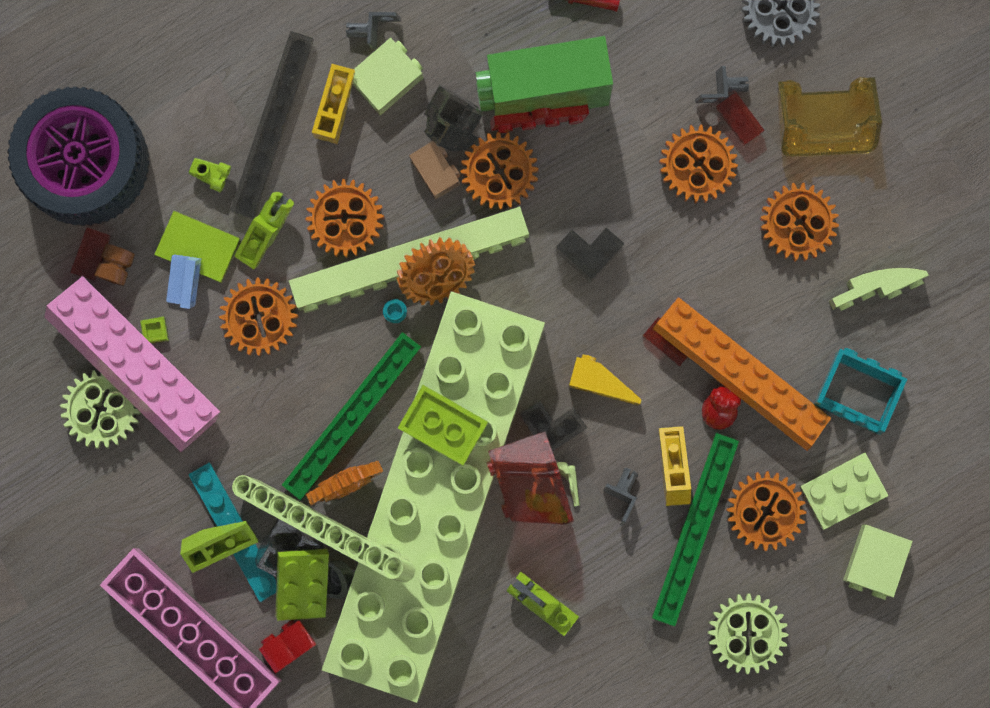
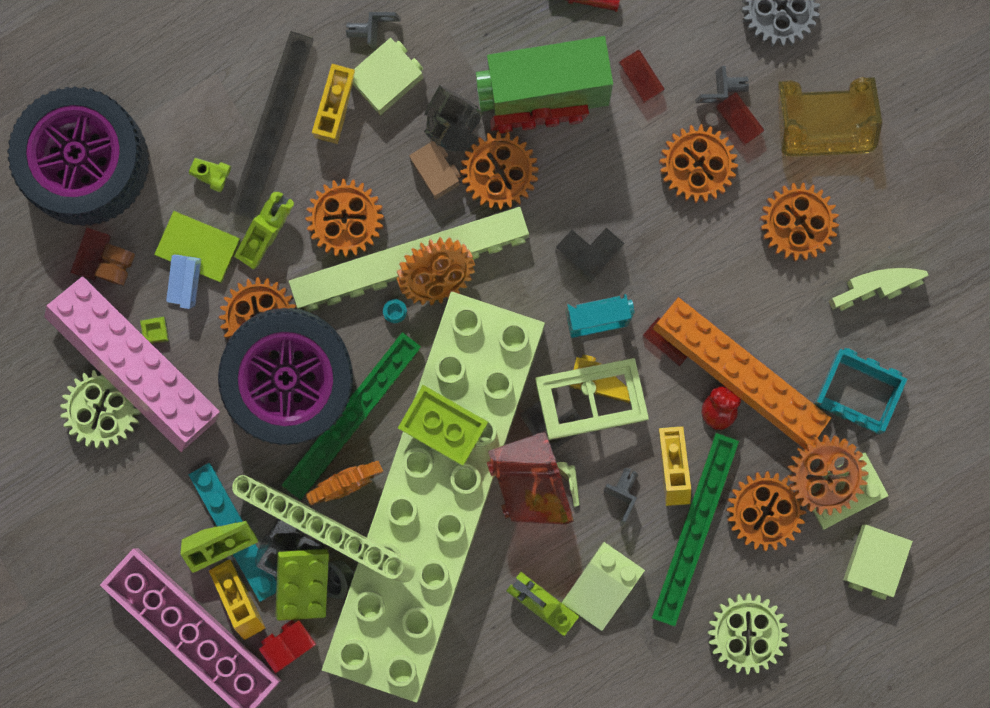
(236, 600): none -> yellow slope
(247, 397): none -> wheel
(586, 376): none -> yellowish green door
(599, 316): none -> teal window
(603, 586): none -> yellowish green slope
(641, 76): none -> clear red plate
(827, 496): none -> orange gear

